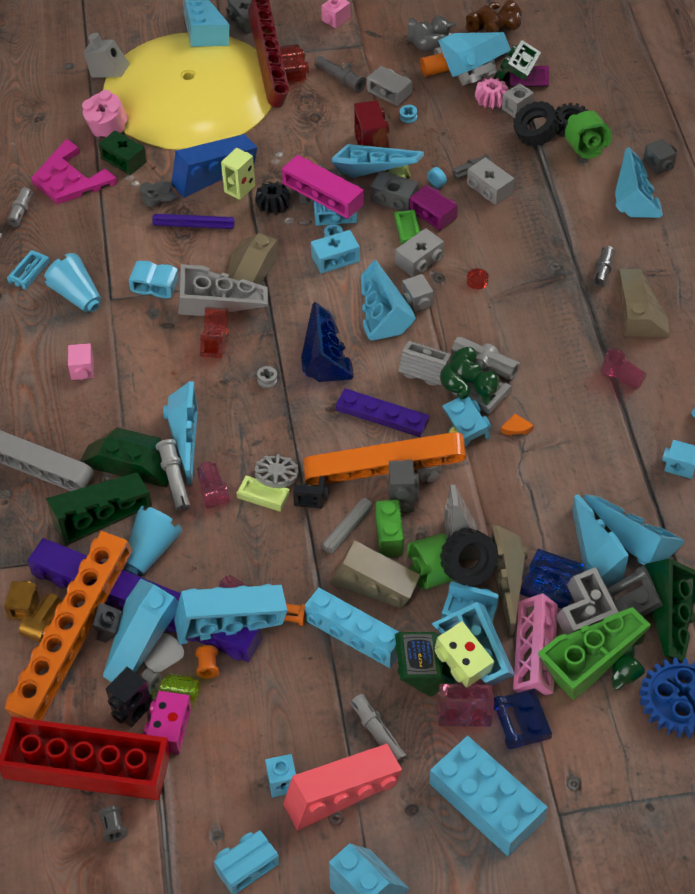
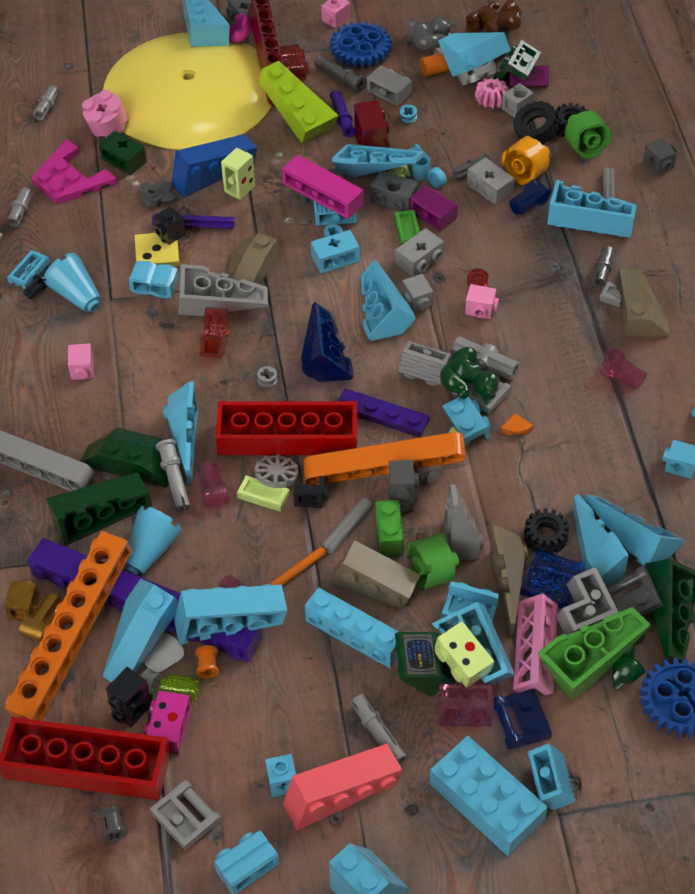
(37, 284): none -> black axle
(46, 102): none -> light grey pin
(104, 58): light grey torso -> none
(106, 621): black bracket -> none
(154, 249): none -> light yellow tile
(169, 225): none -> black brick
(179, 820): none -> light grey plate
(241, 29): none -> dark pink hair
(272, 197): black gear -> none
(285, 427): none -> red brick
(295, 614): orange bush -> none
(296, 102): none -> lime wedge
(299, 567): none -> orange bar
(344, 119): none -> dark purple pin
(360, 44): none -> blue gear
(420, 169): none -> medium azure piece
(453, 548): black tyre -> none
(481, 301): none -> bright pink brick
(526, 160): none -> light orange brick
(533, 194): none -> clear blue piece
(548, 520): none -> black tyre
(551, 776): none -> medium azure brick
(590, 212): none -> medium azure wedge
(608, 183): none -> light grey axle
(611, 295): none -> light grey tile
(634, 190): medium azure wedge -> none

